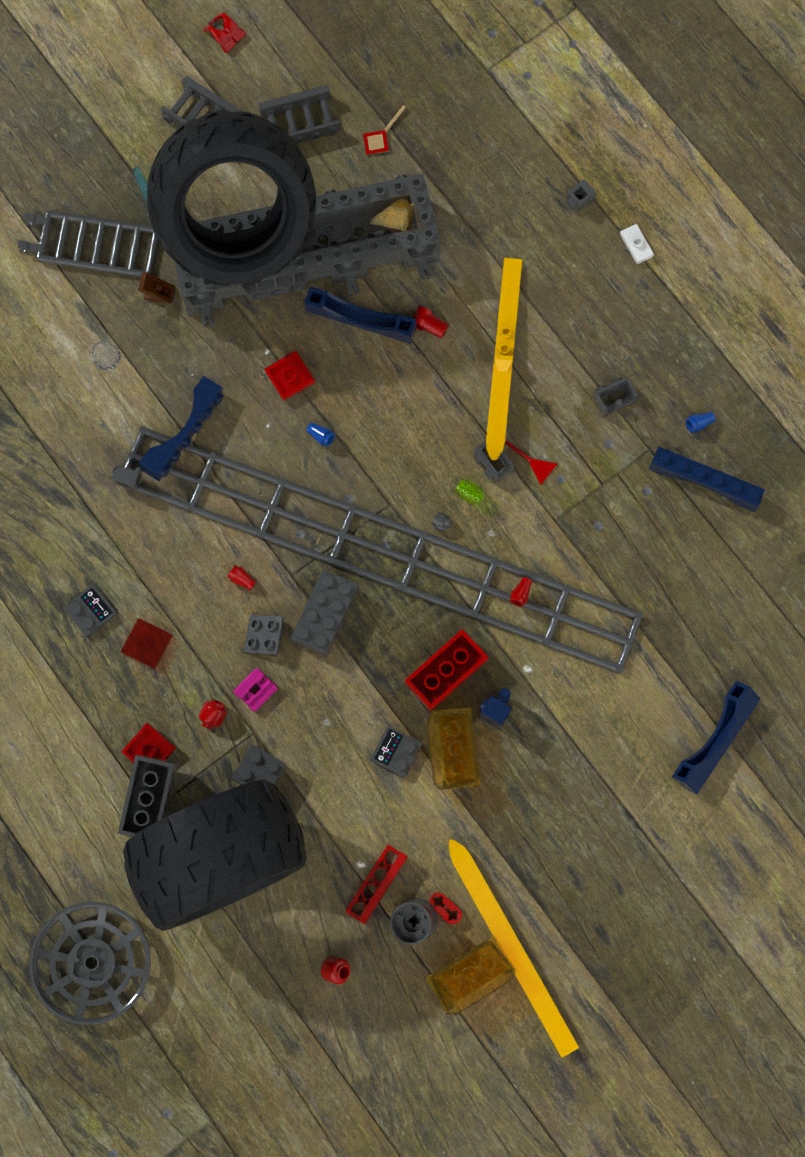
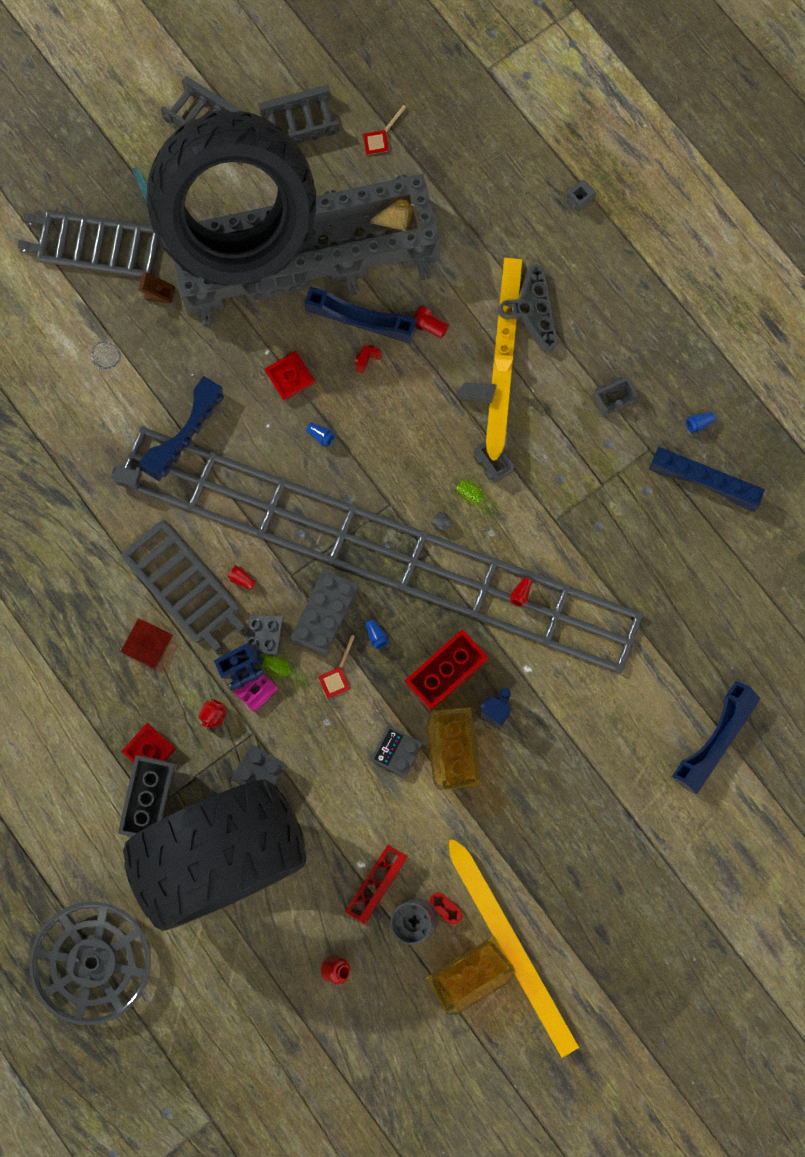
(90, 611): dark grey plate -> none
(197, 566): none -> dark grey bar
(227, 36): red piece -> none
(238, 661): none -> dark blue brick
(276, 667): none -> clear neon green brick
(335, 681): none -> piece
(362, 359): none -> red bracket
(377, 636): none -> blue cone
(476, 392): none -> dark grey slope
(533, 319): none -> dark grey beam
(540, 468): red piece -> none
(636, 244): white plate -> none

